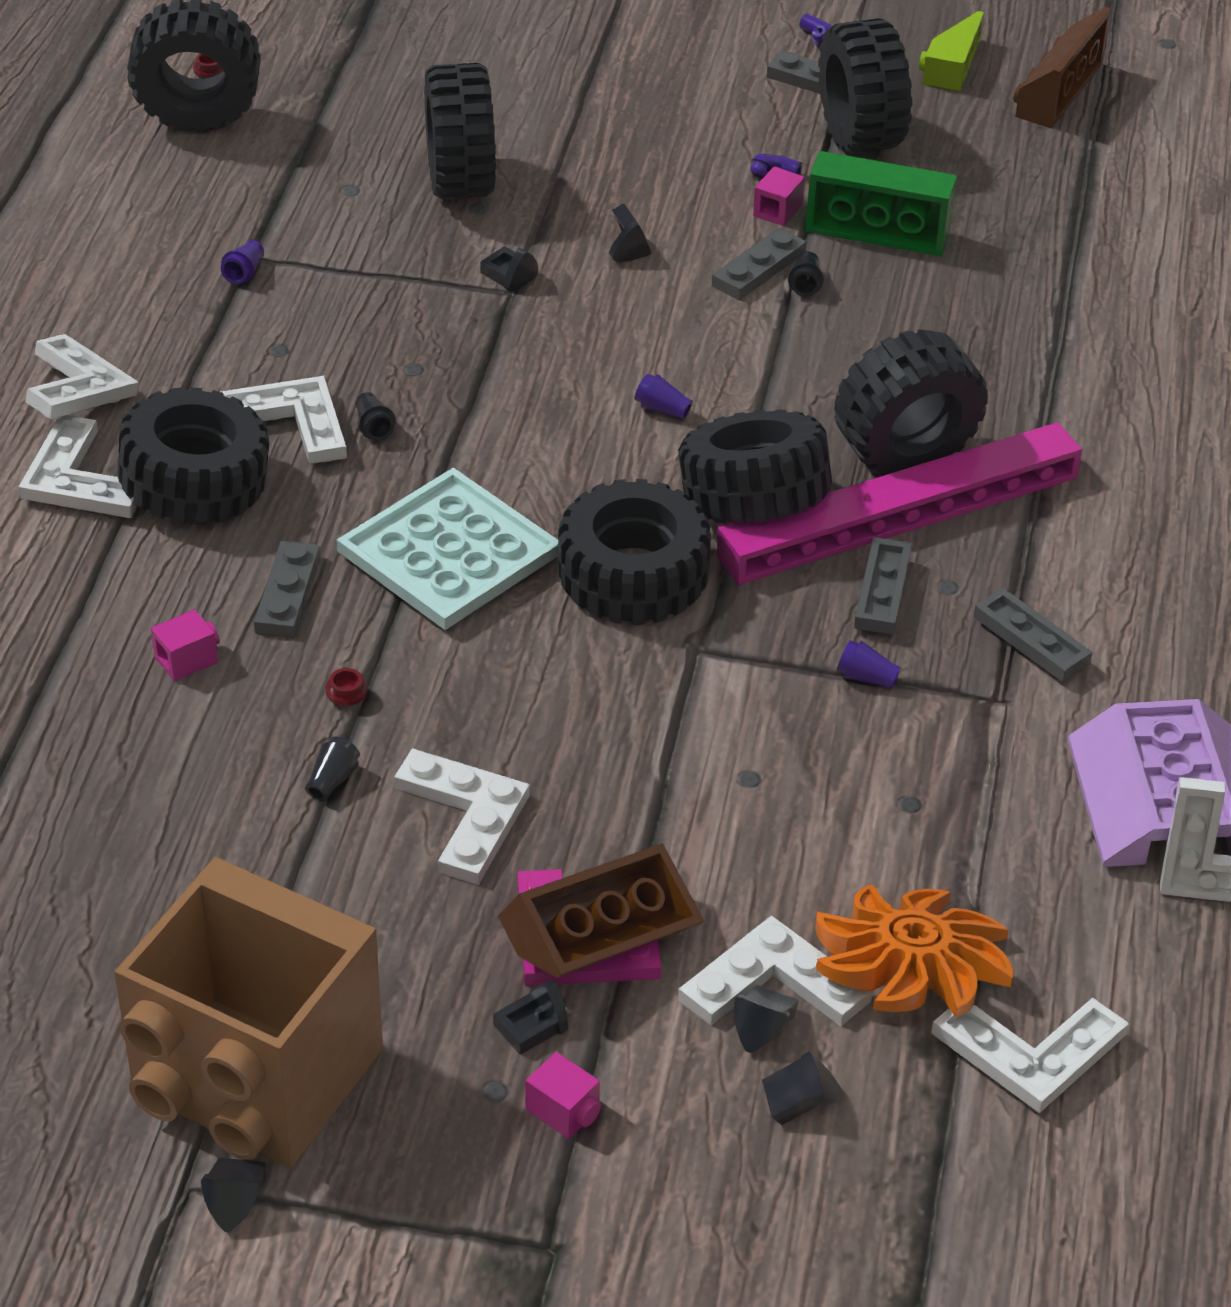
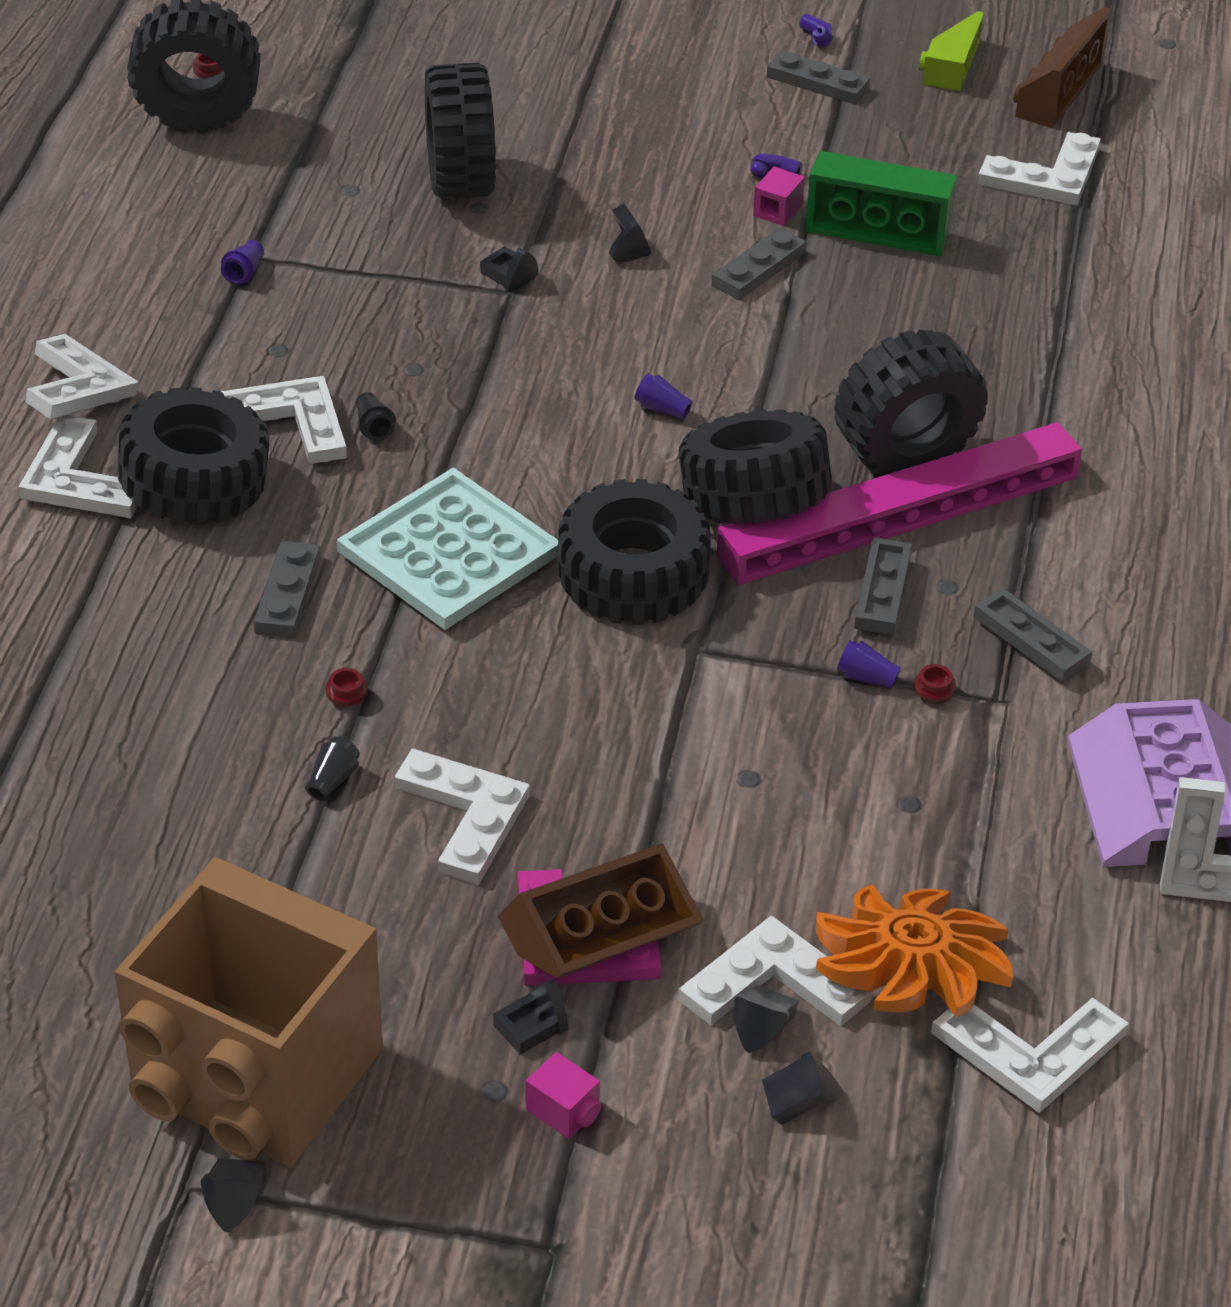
(185, 644): dark pink brick -> none
(806, 275): black cone -> none
(865, 85): black tyre -> none
(935, 683): none -> dark red plate
(1060, 184): none -> white plate

